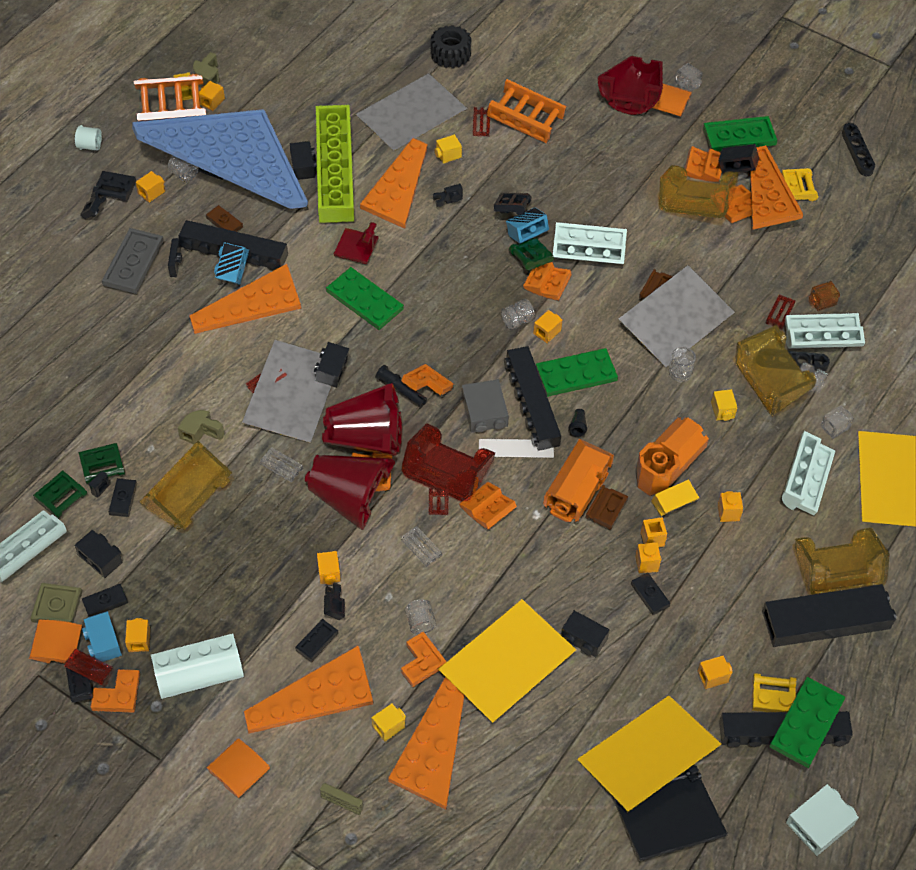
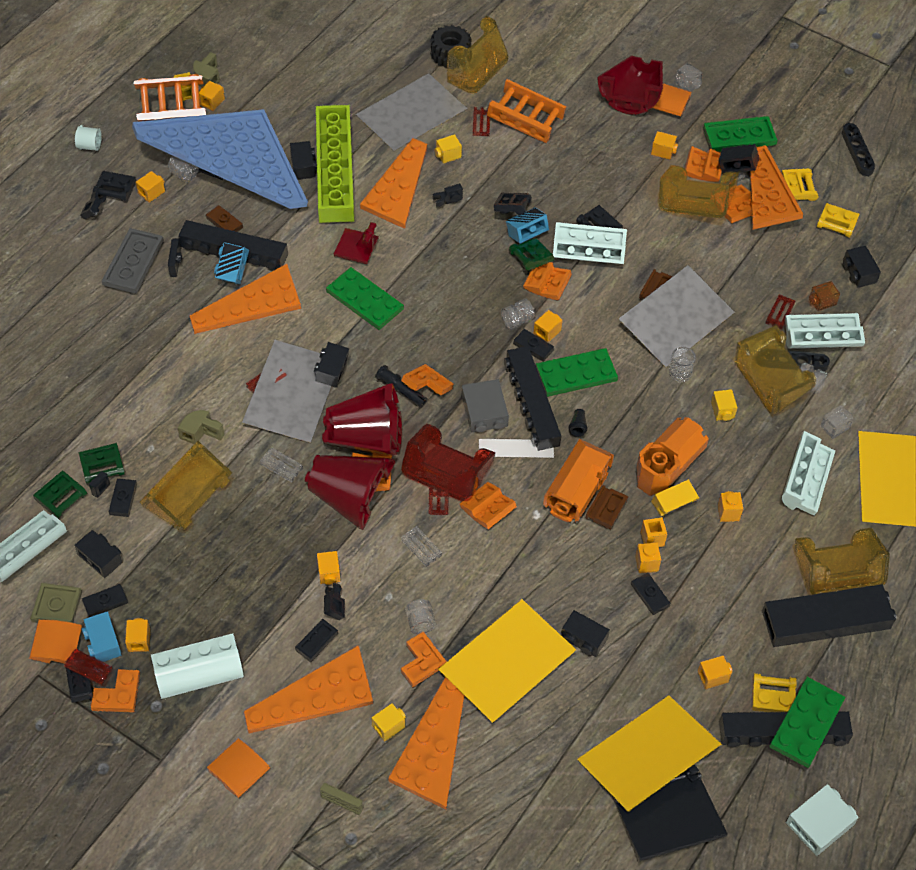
(475, 66): none -> clear yellow windscreen
(537, 346): none -> black plate
(598, 217): none -> black plate
(664, 145): none -> light orange brick
(838, 220): none -> yellow plate
(861, 266): none -> black brick

